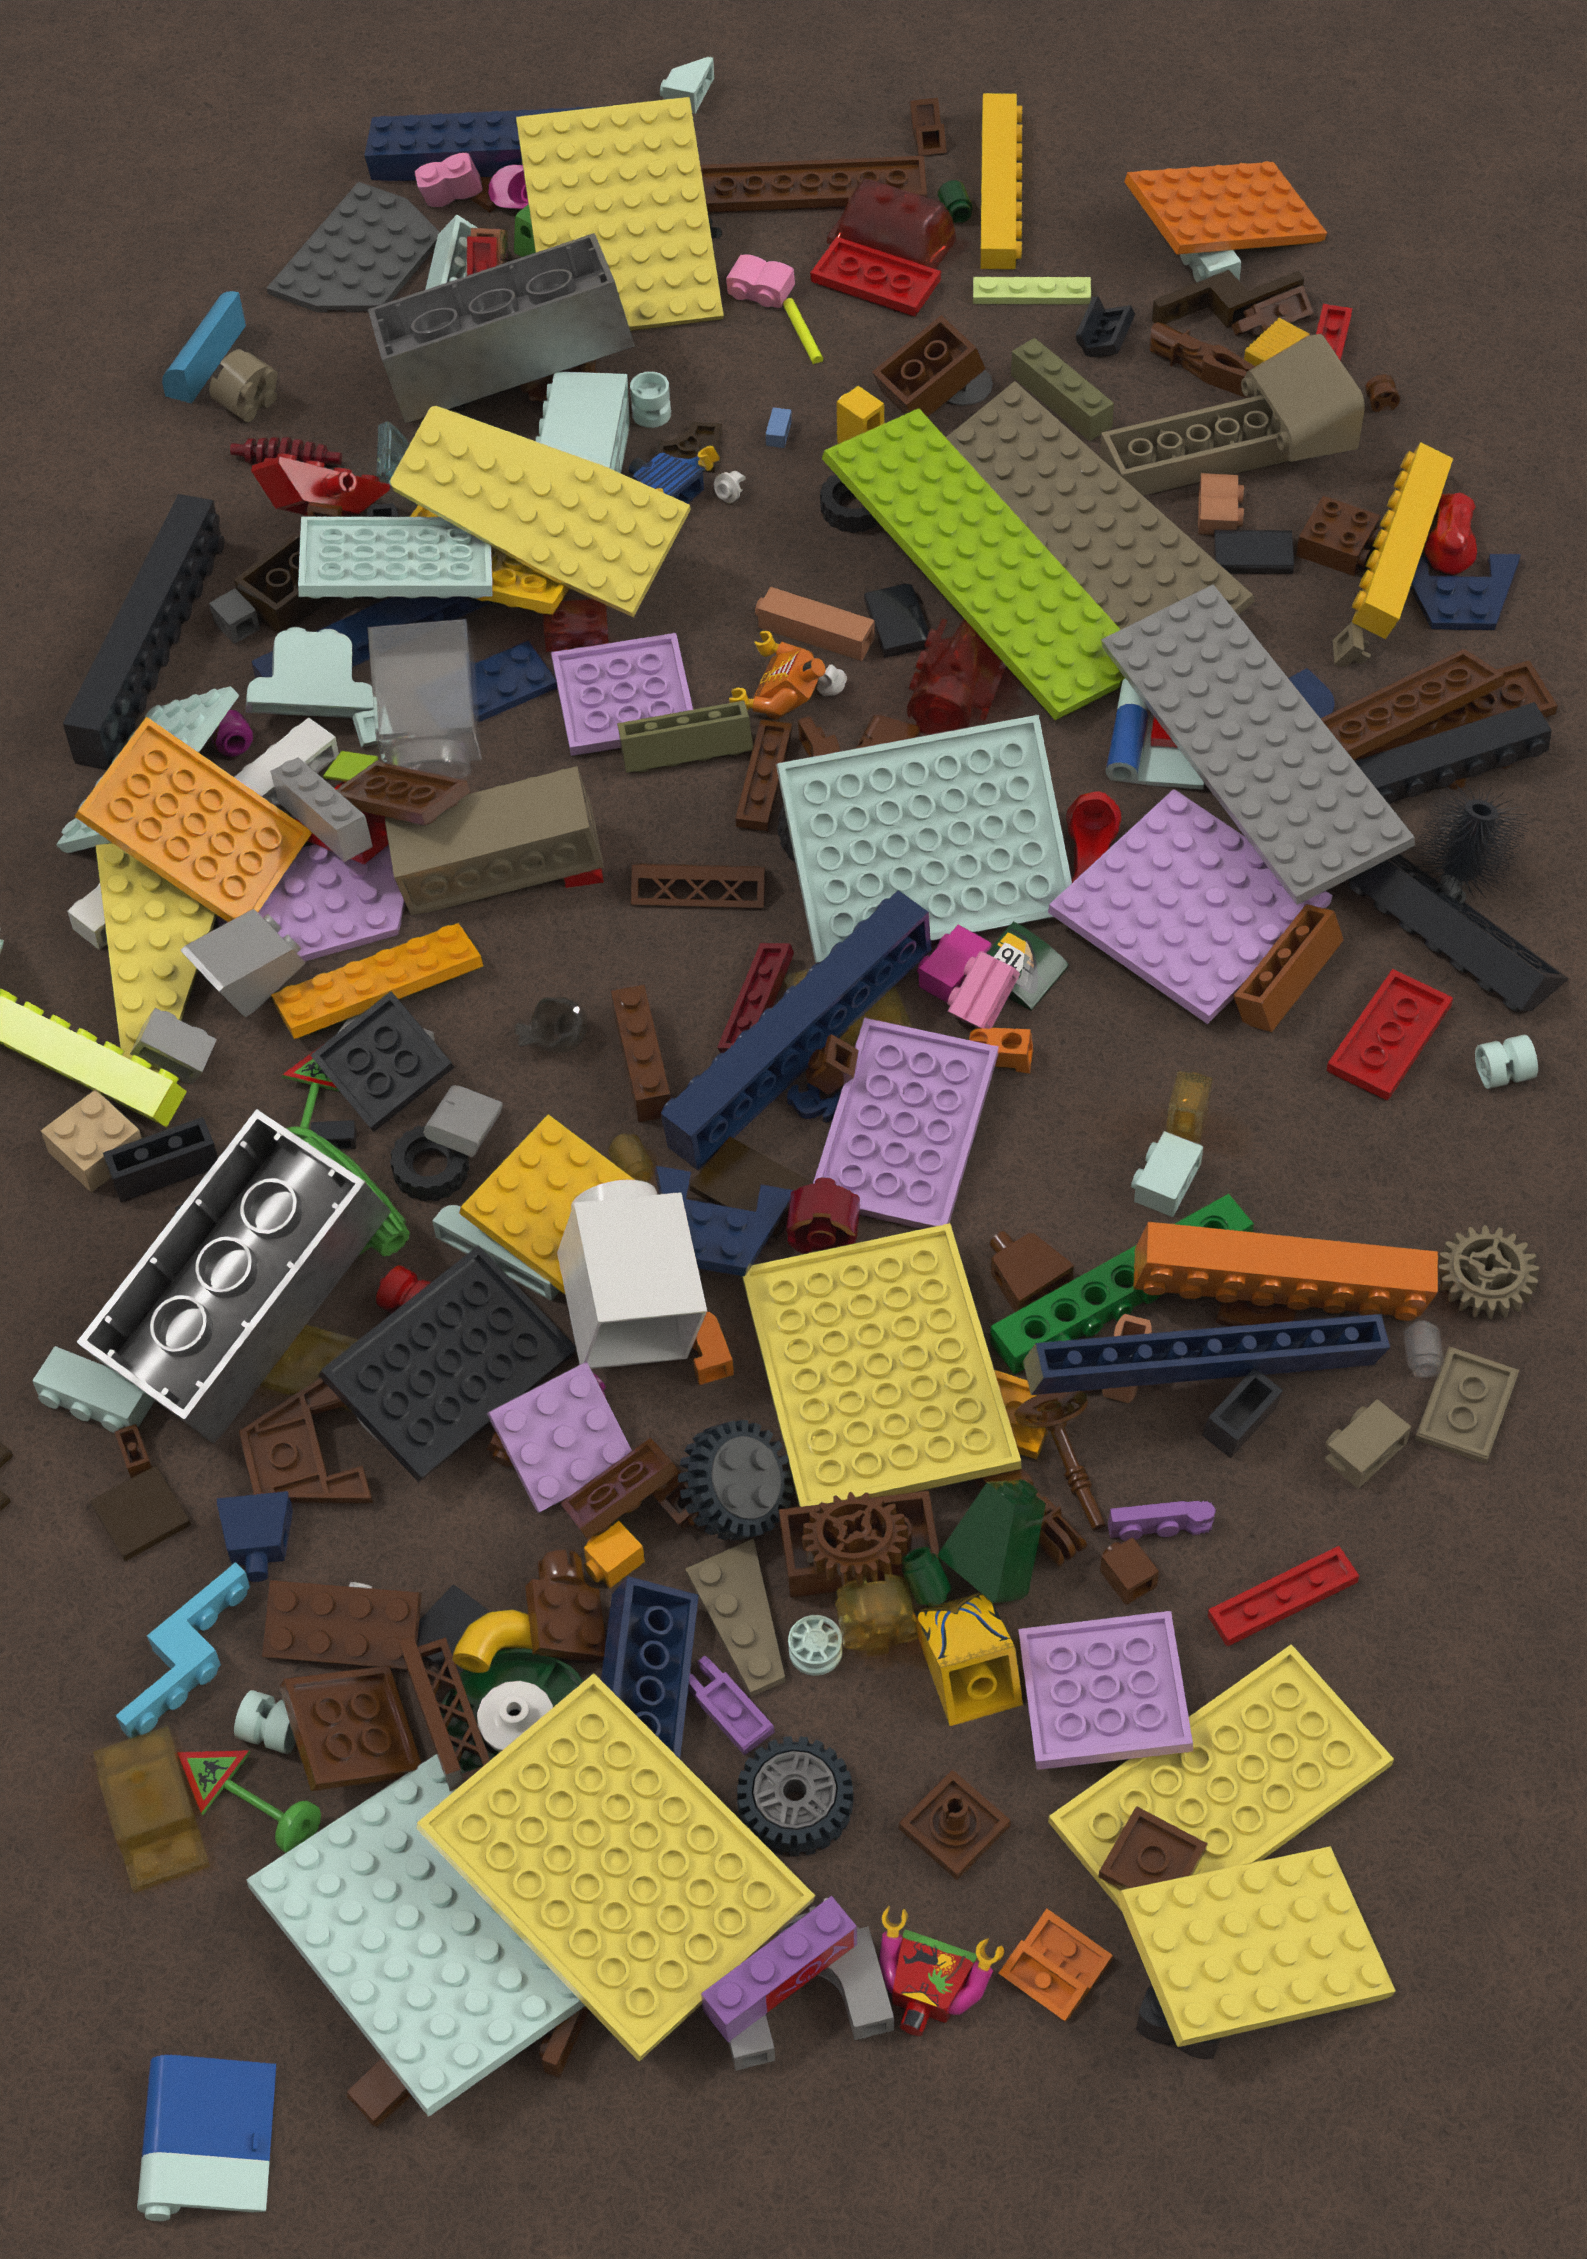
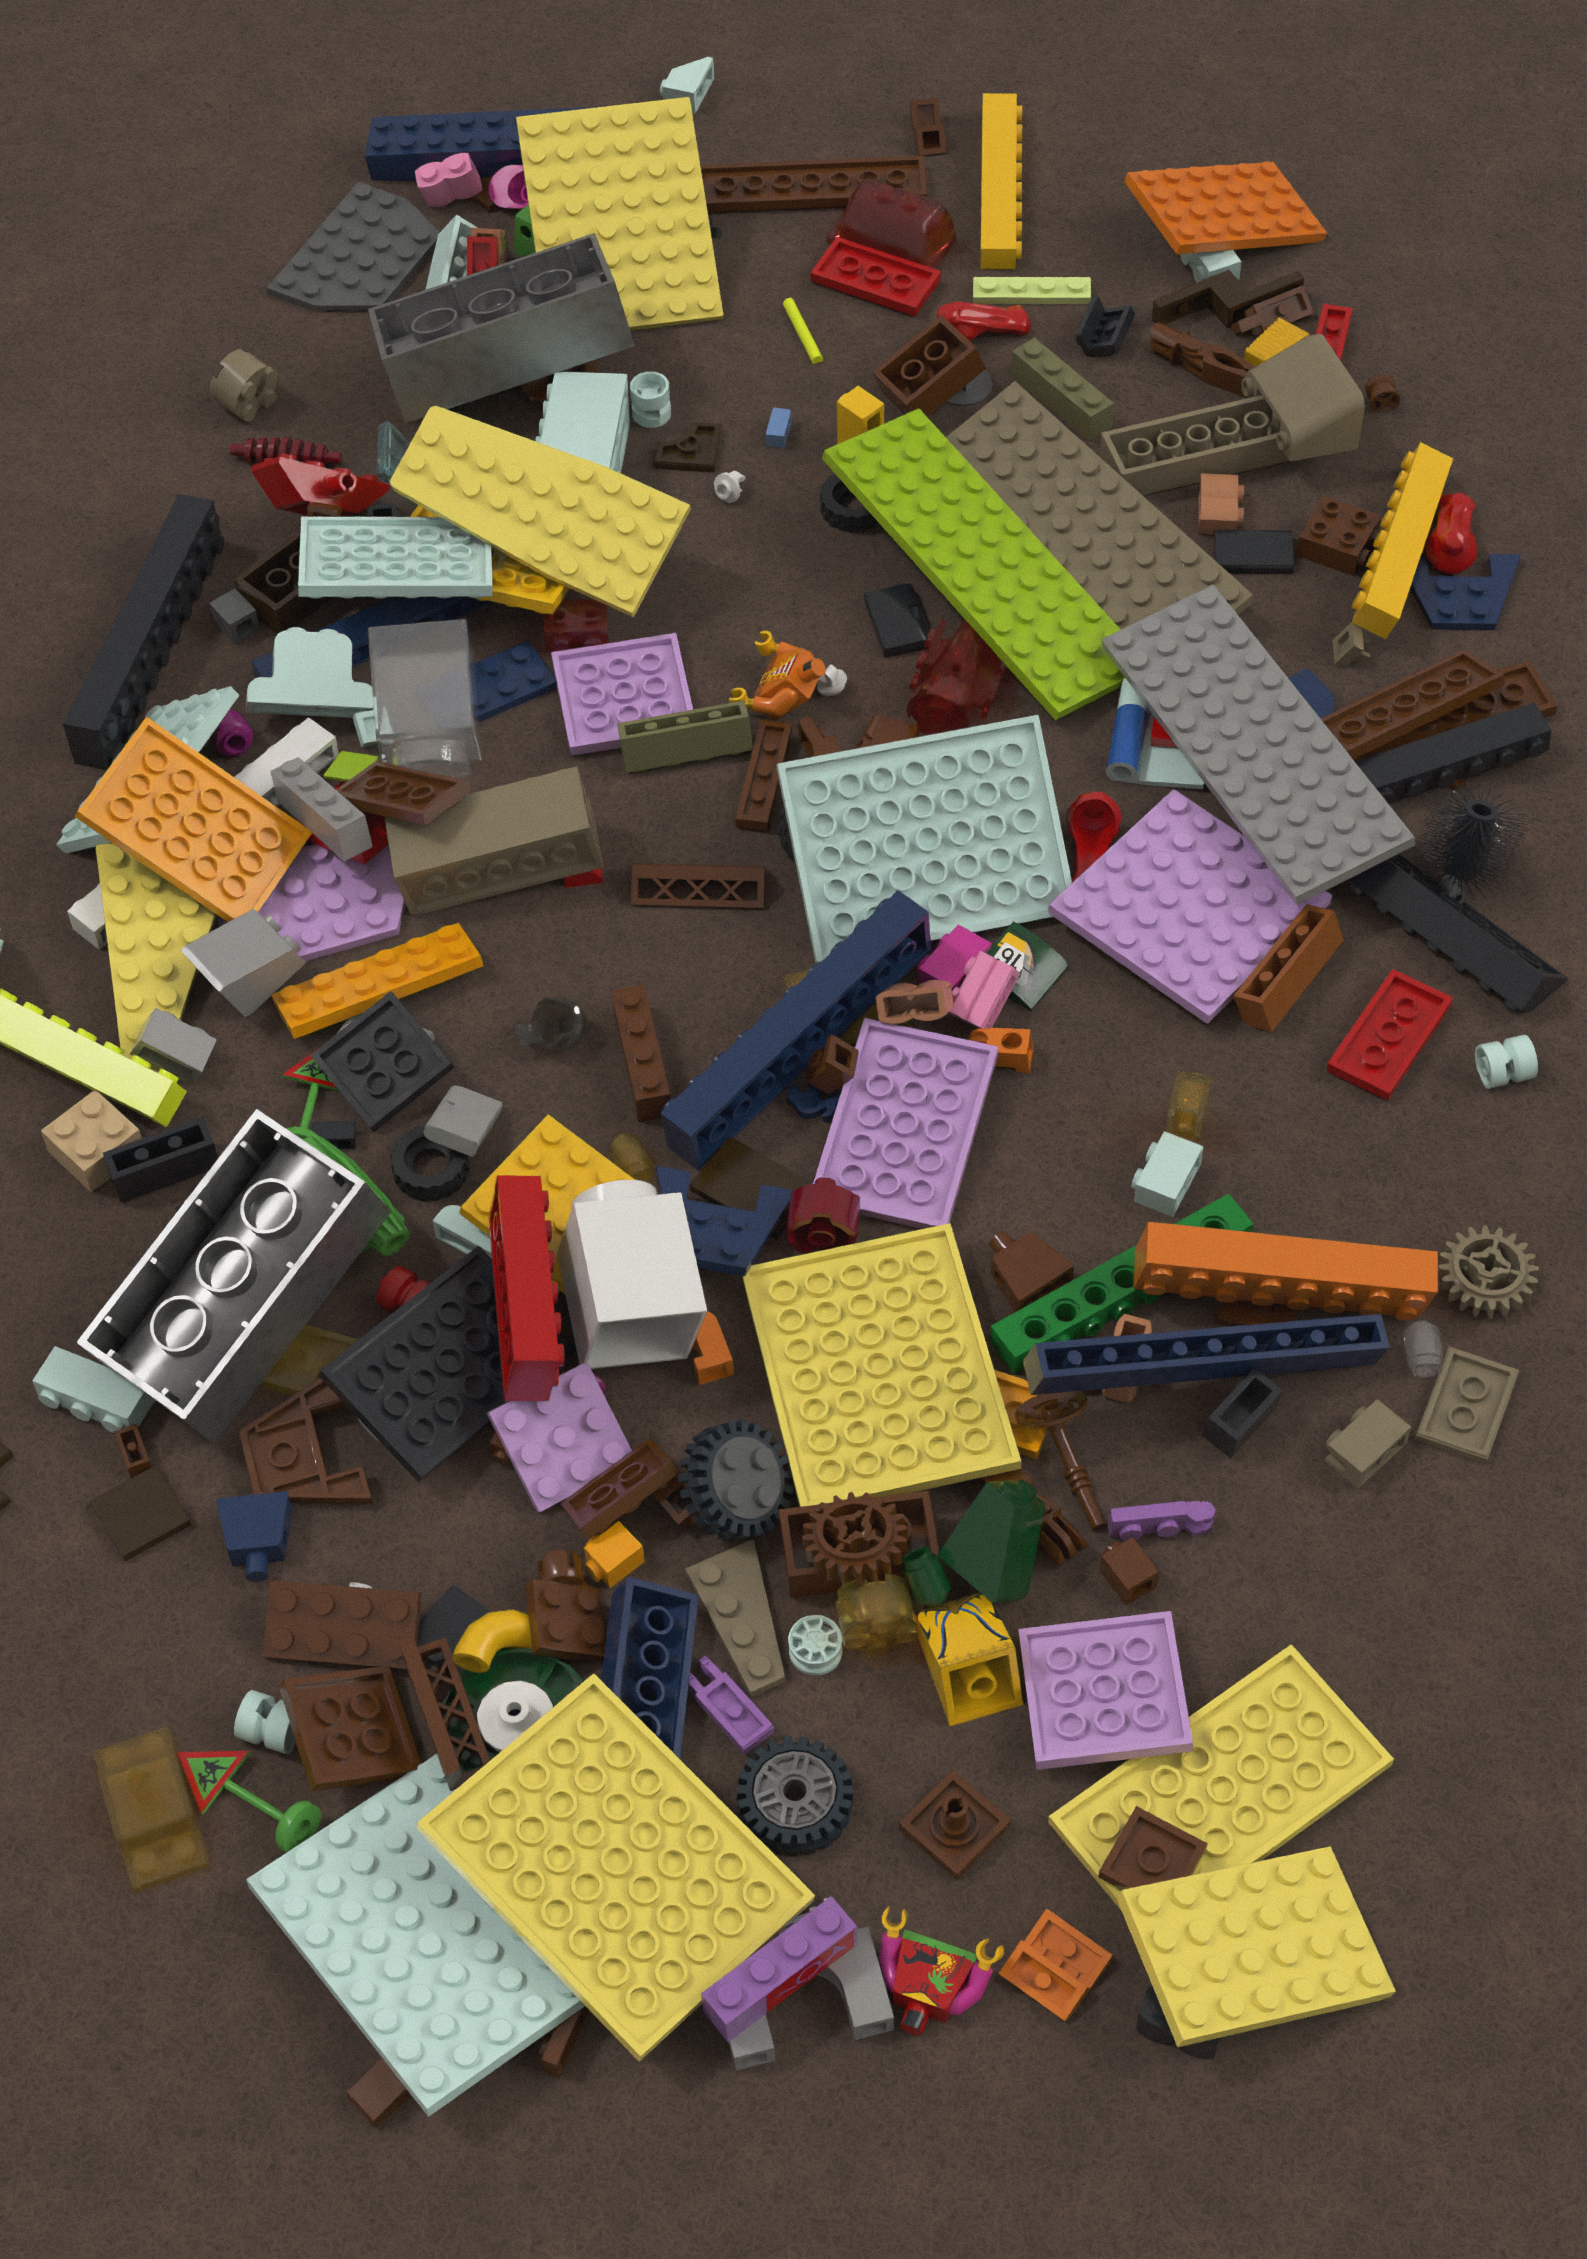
(184, 1652): medium azure bracket -> none
(205, 349): dark azure brick -> none
(206, 2135): blue door -> none
(525, 1288): none -> red brick
(675, 476): torso -> none
(758, 990): dark red plate -> none
(760, 281): bright pink brick -> none
(815, 623): nougat brick -> none
(923, 1002): none -> nougat brick
(956, 200): dark green brick -> none
(975, 318): none -> red hair
(1283, 1596): red plate -> none

